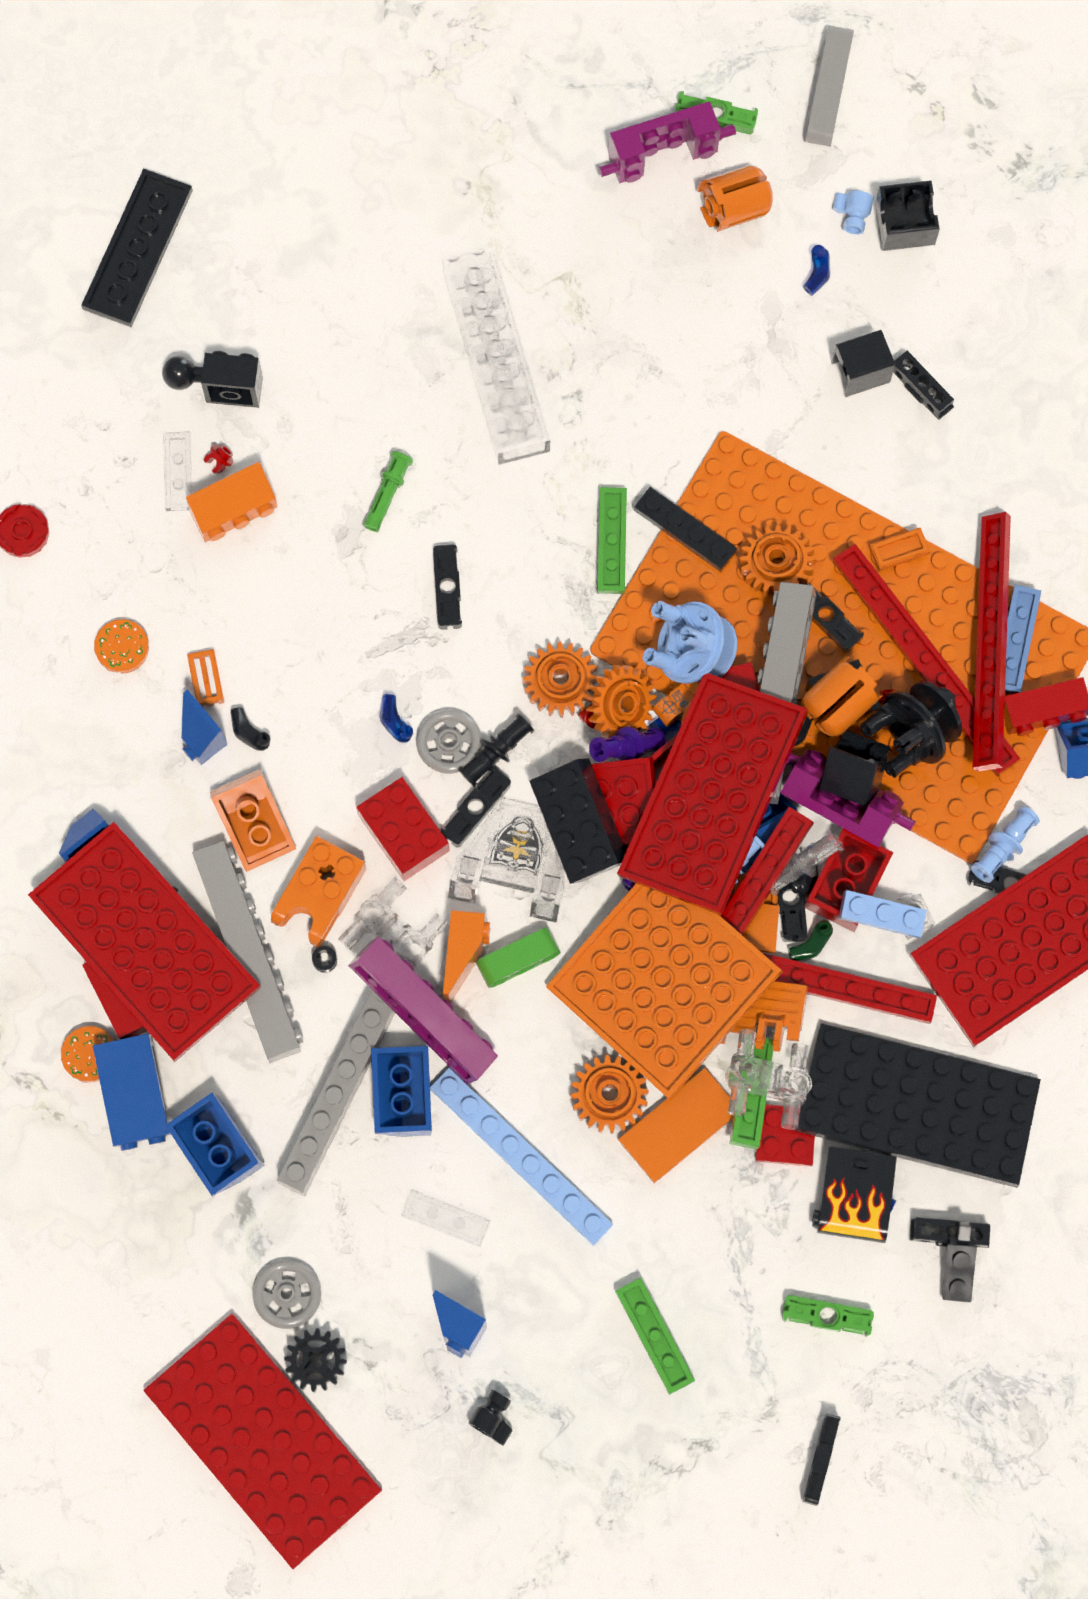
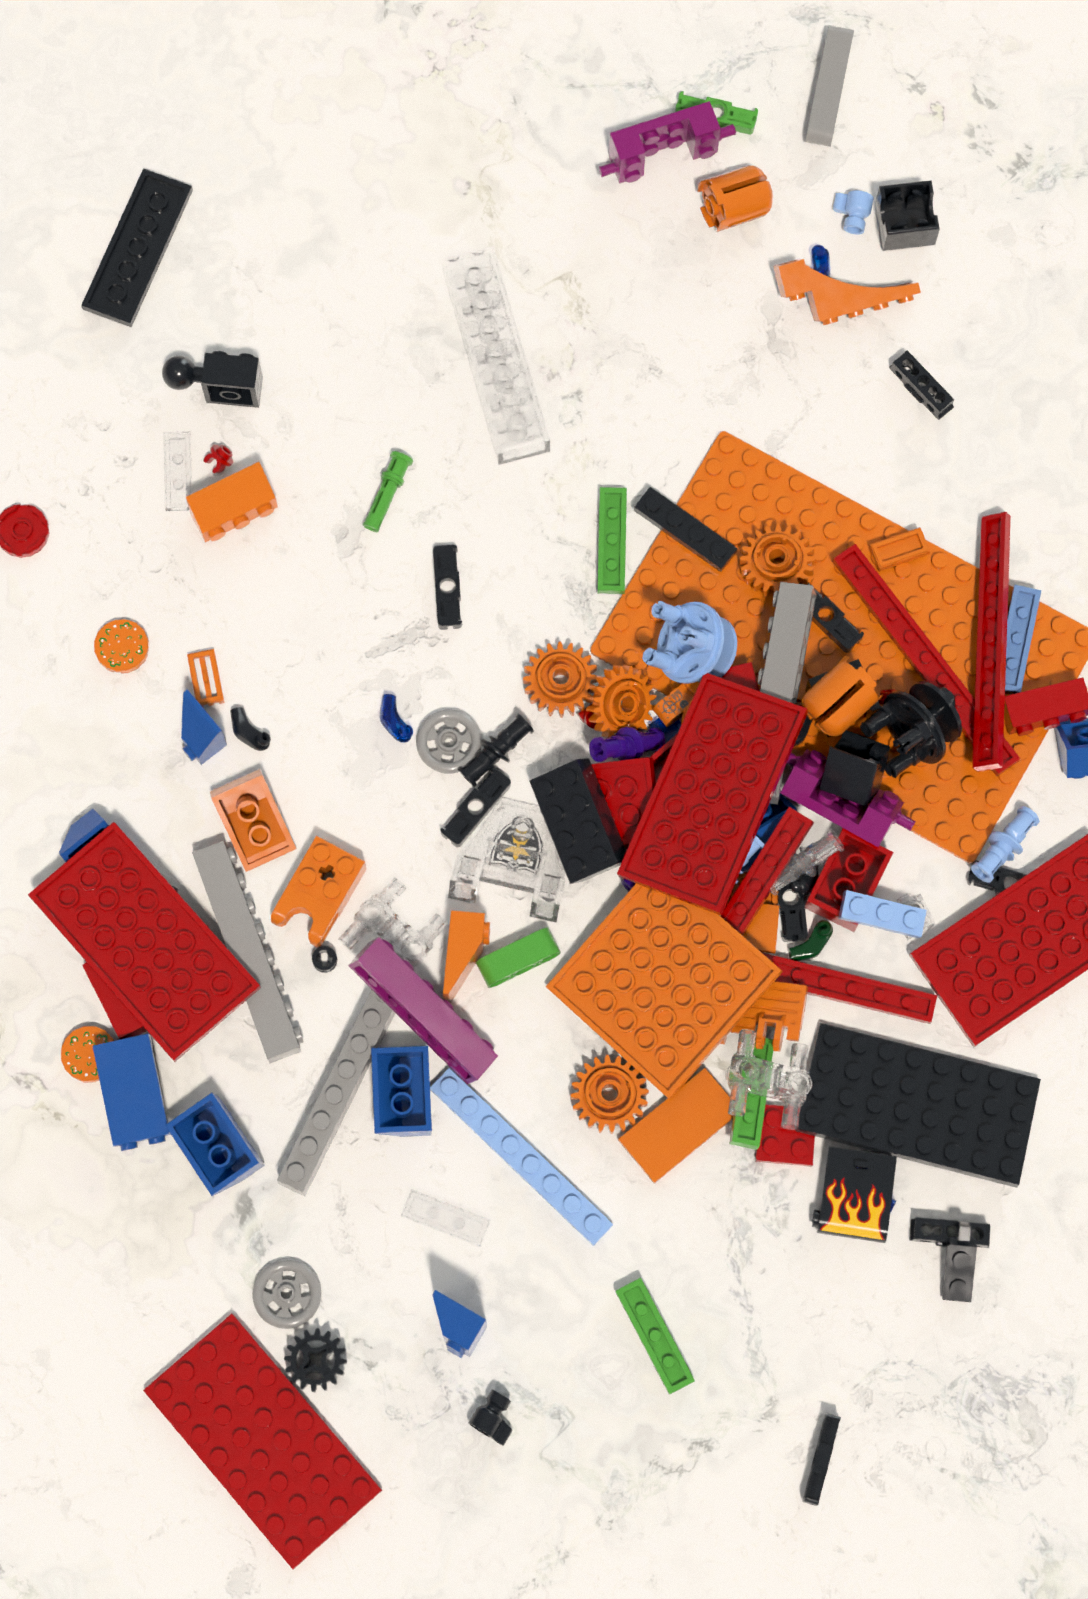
(403, 829): red brick -> none
(835, 298): none -> orange arch
(847, 1317): bright green piece -> none
(865, 362): black piece -> none

